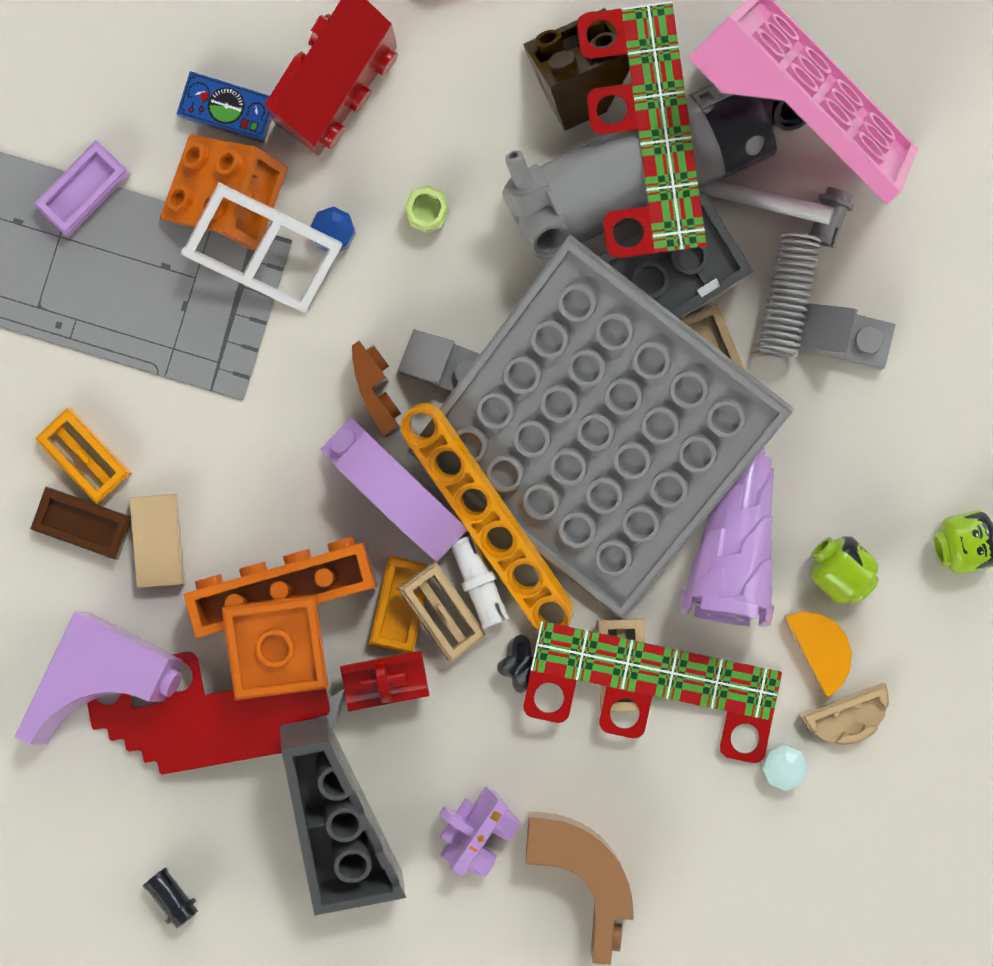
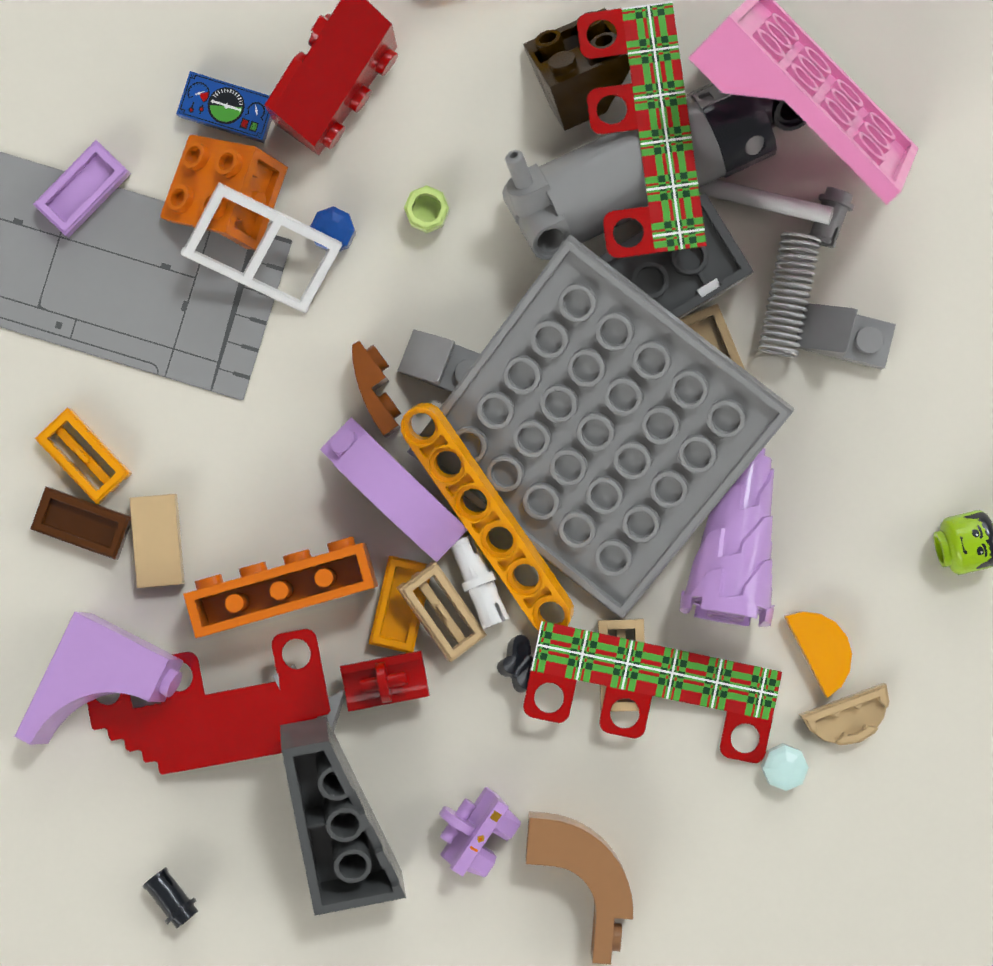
(275, 647): orange tile -> none
(844, 569): lime head -> none

